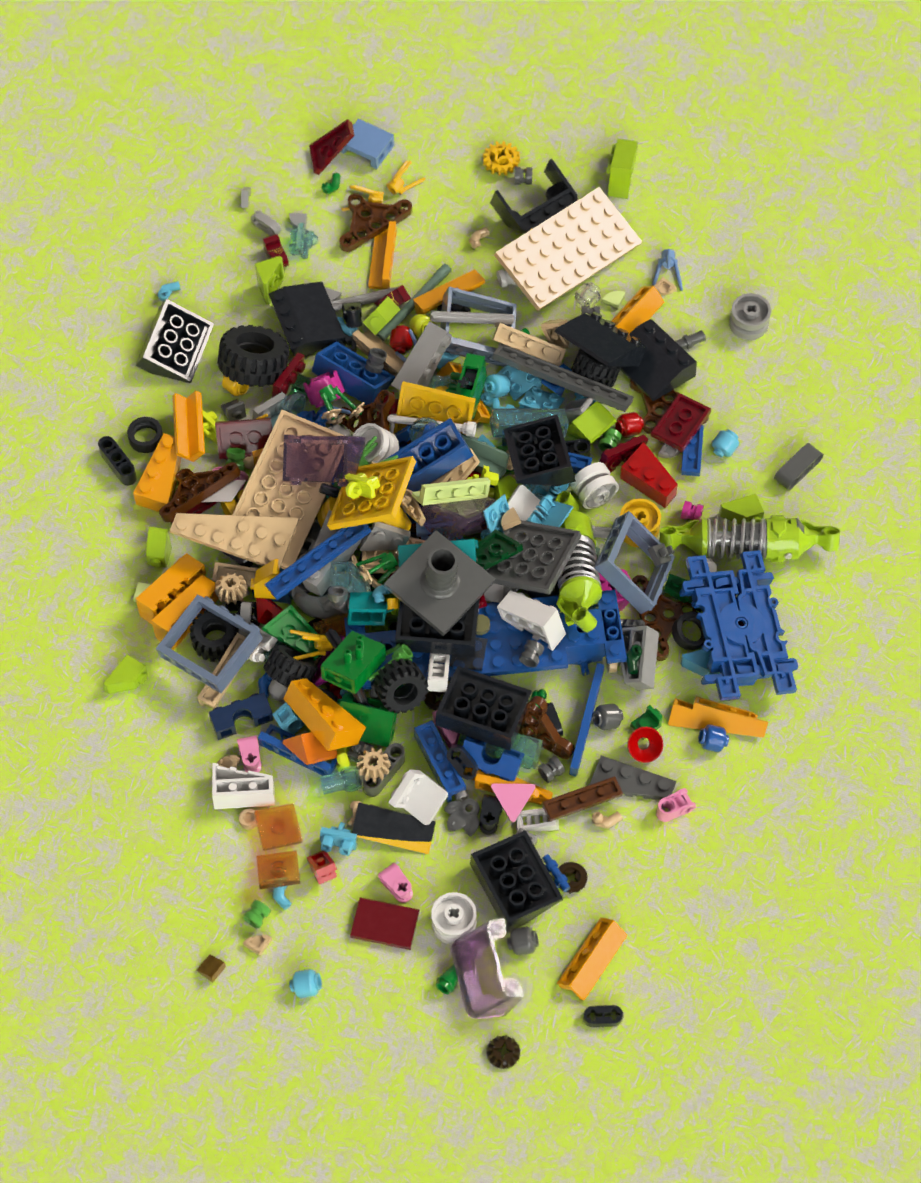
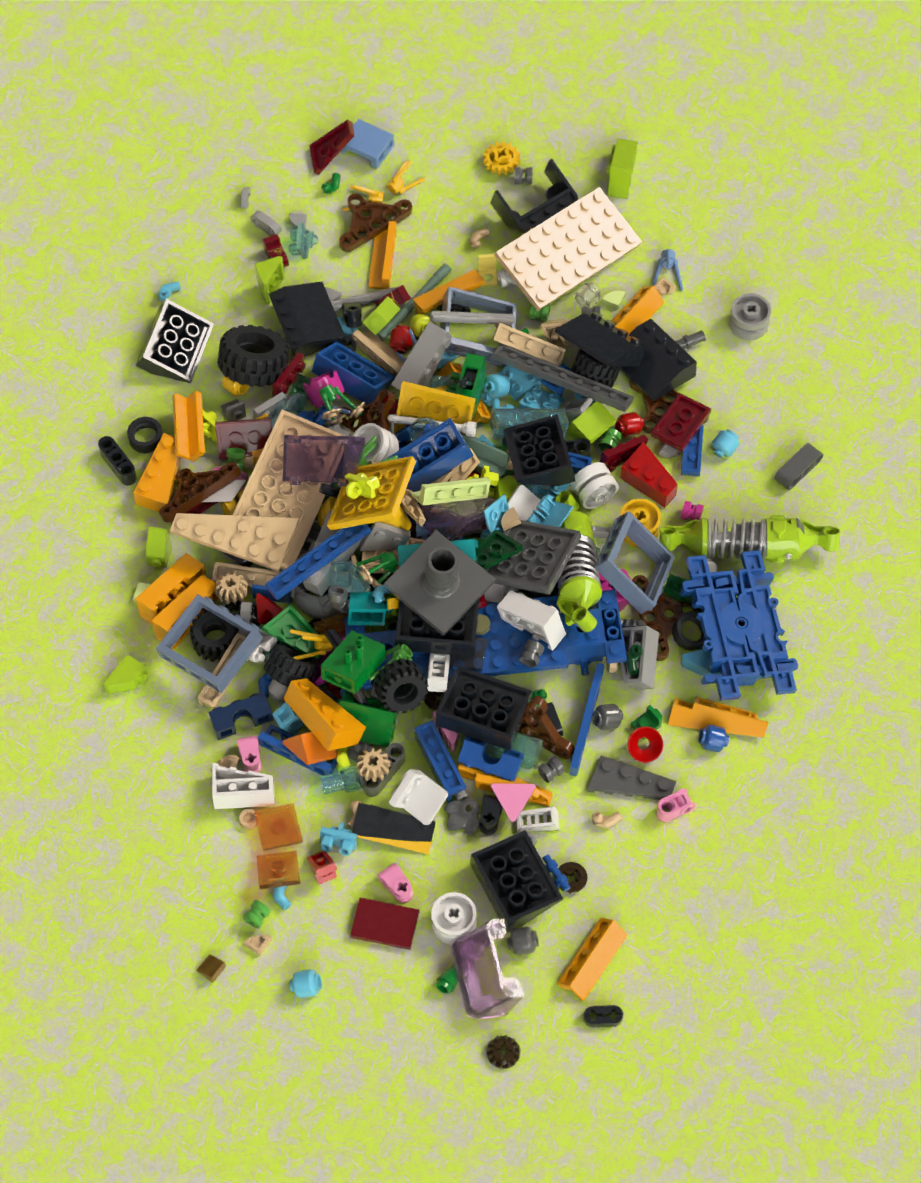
(262, 576): yellow slope -> none
(375, 361): dark grey wheel -> none
(466, 759): black beam -> none
(486, 266): none -> light yellow bracket
(542, 314): none -> bright green wheel
(582, 799): reddish brown tile -> none
(660, 554): dark grey tile -> none
(745, 507): lime slope -> none

